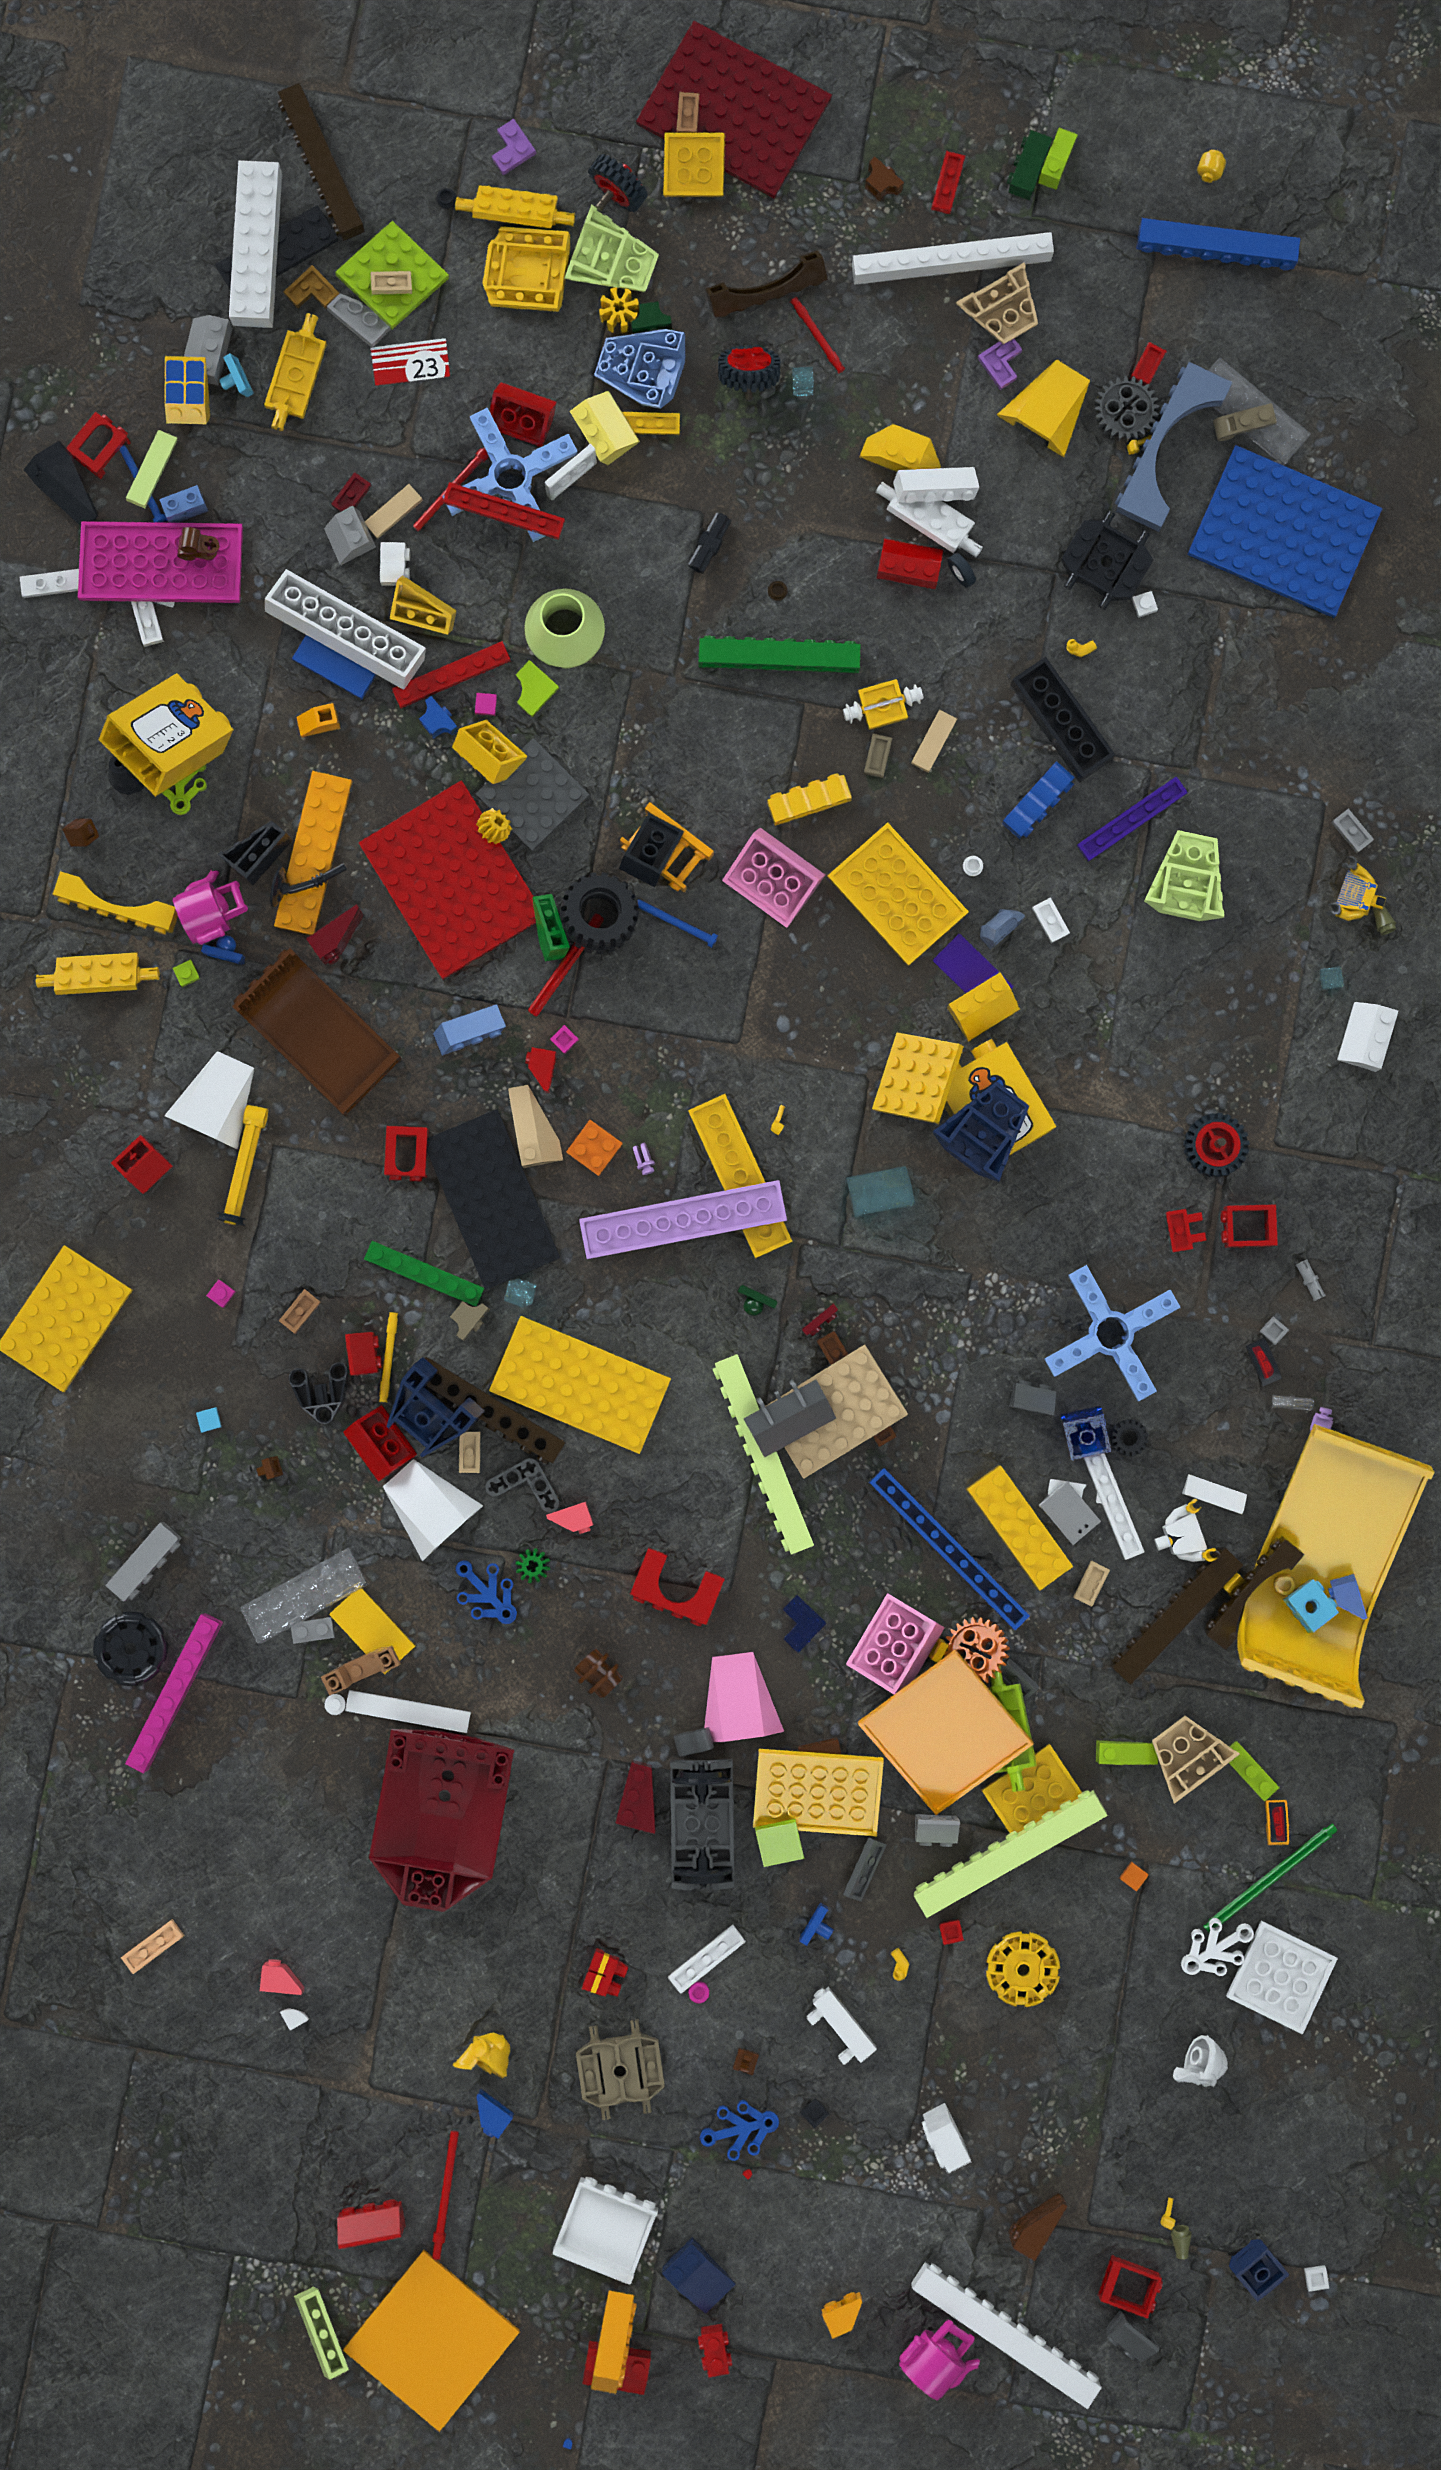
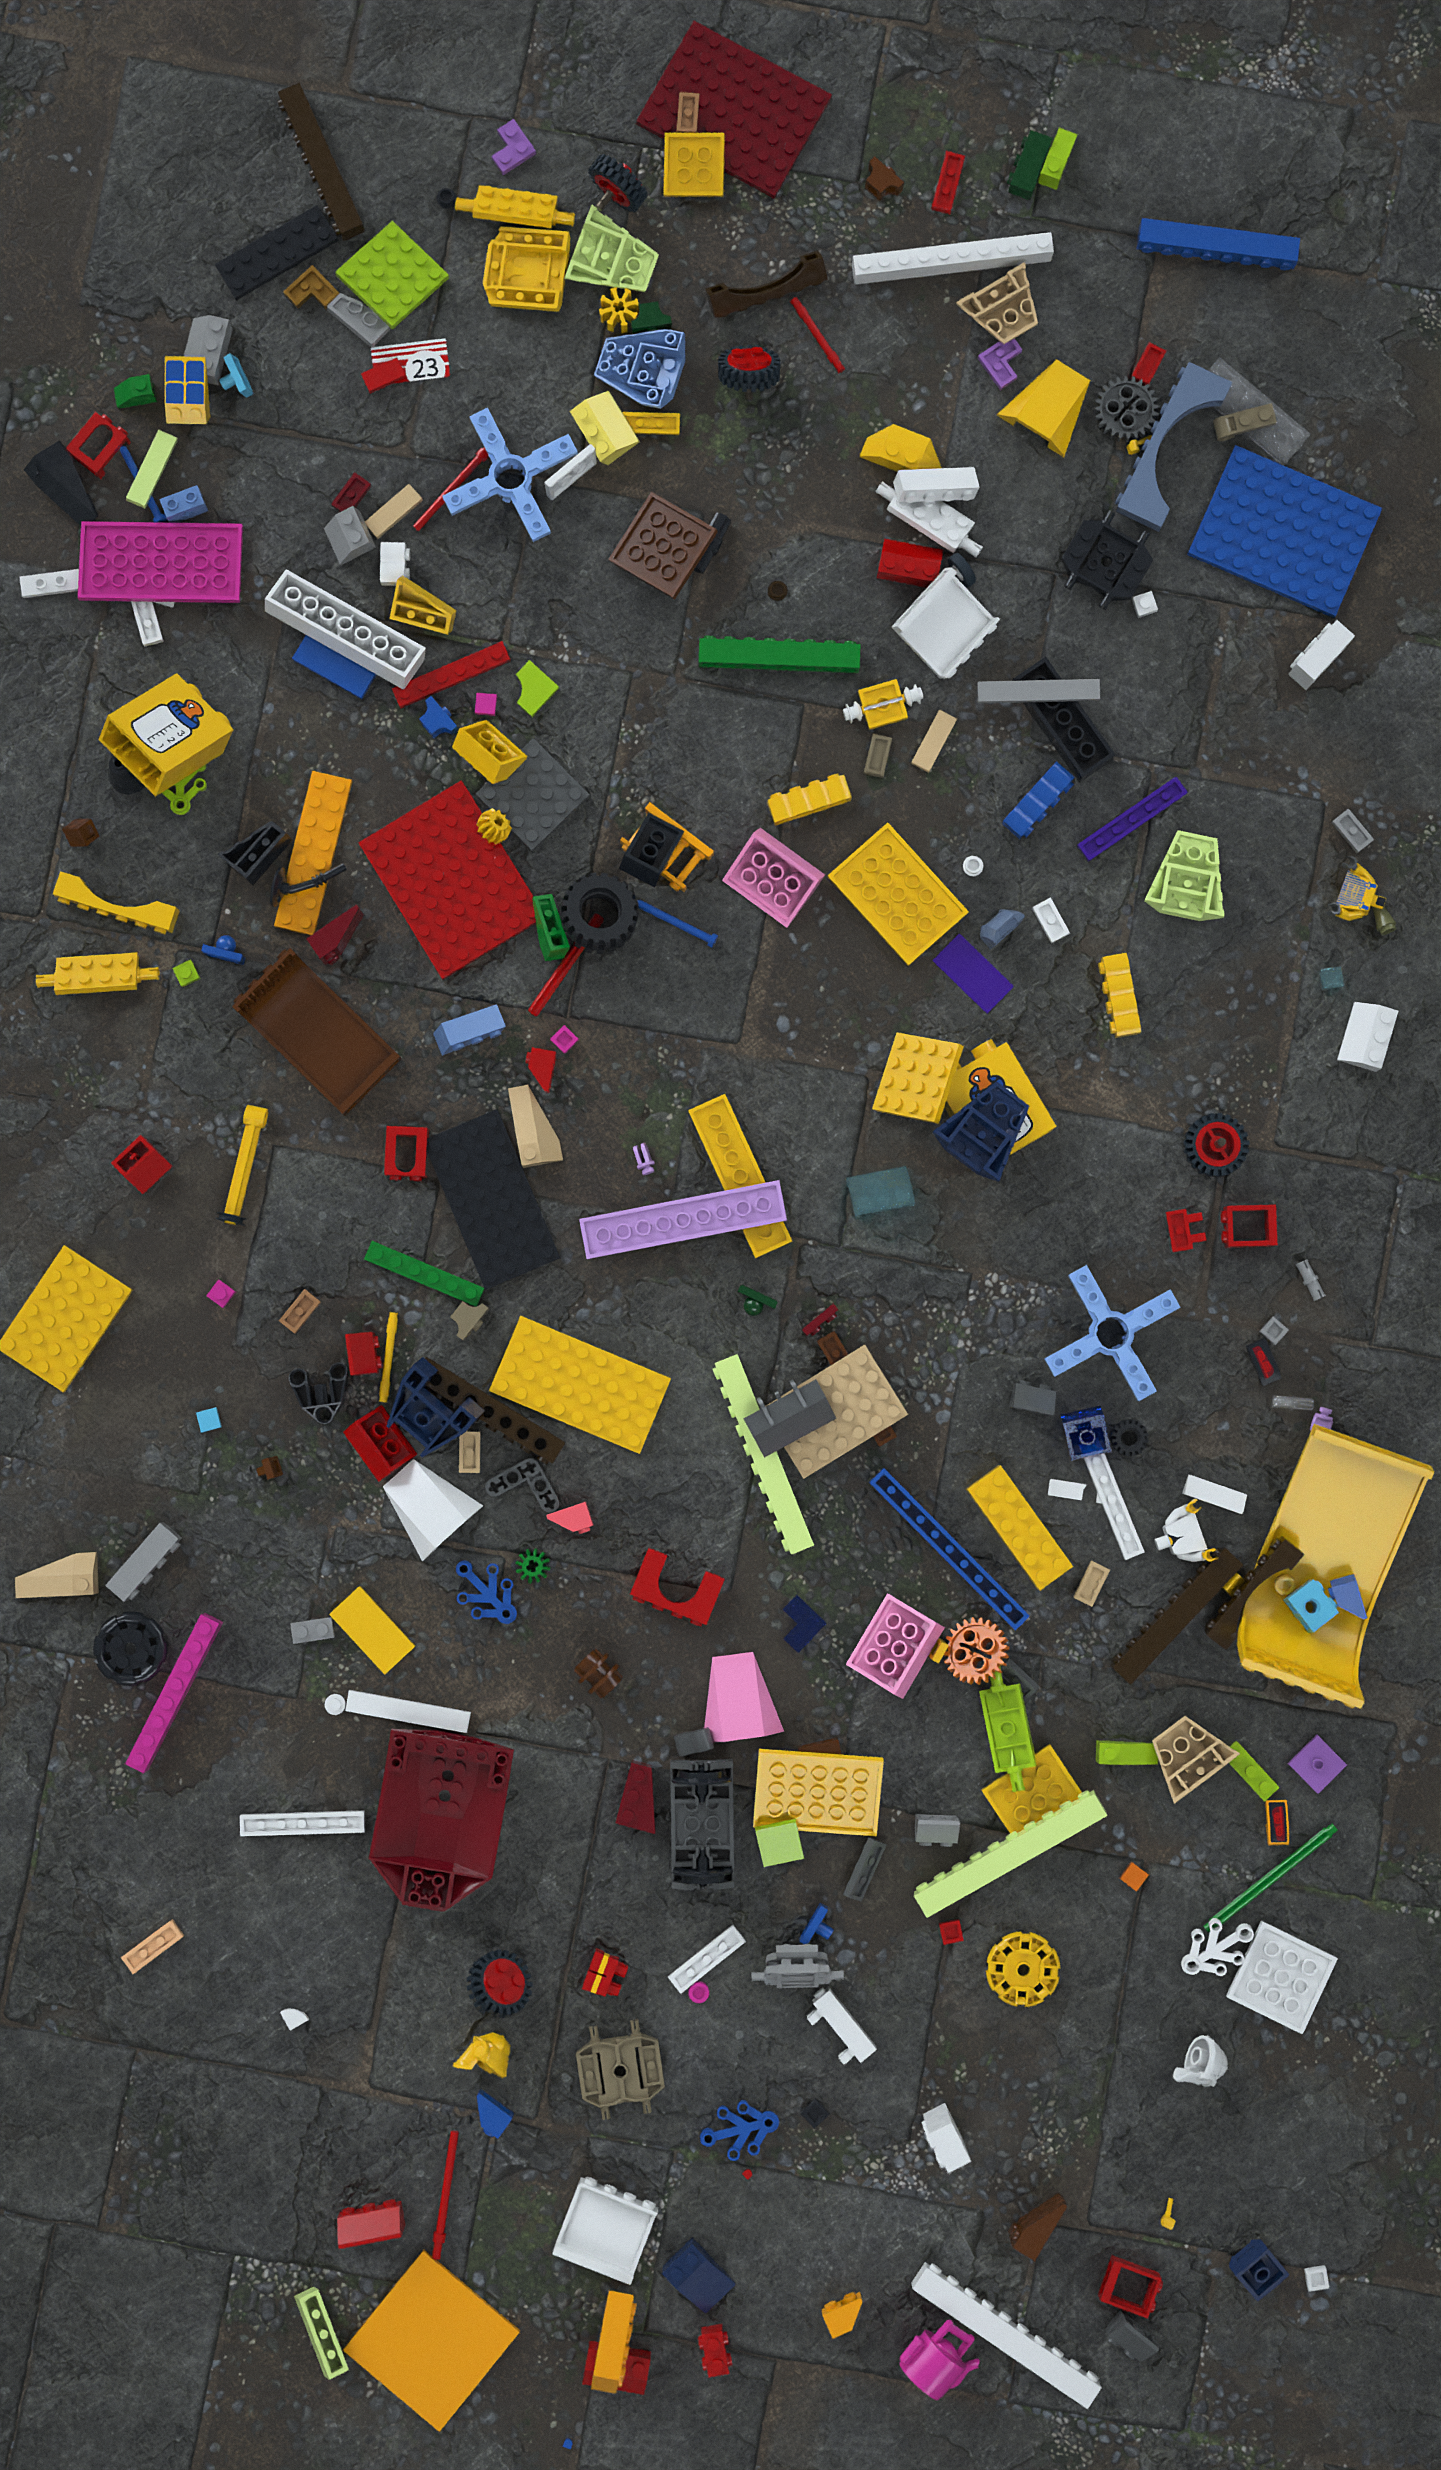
(64, 1577): none -> tan wedge
(135, 392): none -> green slope
(195, 545): reddish brown piece -> none
(205, 910): dark pink piece -> none
(216, 1100): white wedge -> none
(255, 244): white brick -> none
(279, 1979): coral slope -> none
(295, 373): yellow plate -> none
(302, 1823): none -> white plate
(303, 1596): clear plate -> none
(318, 720): light orange slope -> none
(360, 1668): medium nougat slope -> none
(383, 375): none -> red tile
(391, 282): tan plate -> none
(499, 1984): none -> wheel
(504, 511): red plate -> none
(520, 1292): clear light blue brick -> none
(522, 414): red slope -> none
(569, 649): yellowish green cone -> none
(594, 1147): orange plate -> none
(663, 545): none -> reddish brown plate
(745, 2061): reddish brown tile -> none
(776, 1125): yellow hand -> none
(797, 1967): none -> light grey piece
(802, 381): clear light blue brick -> none
(902, 1965): yellow arm -> none
(945, 624): none -> white panel
(945, 1732): light orange tile -> none
(983, 1006): yellow slope -> none
(1038, 691): none -> light grey tile
(1069, 1512): light grey container -> none
(1080, 650): yellow arm -> none
(1120, 995): none -> yellow brick
(1181, 2239): olive cone -> none
(1211, 166): yellow head -> none
(1317, 1764): none -> medium lavender plate
(1320, 654): none -> white brick

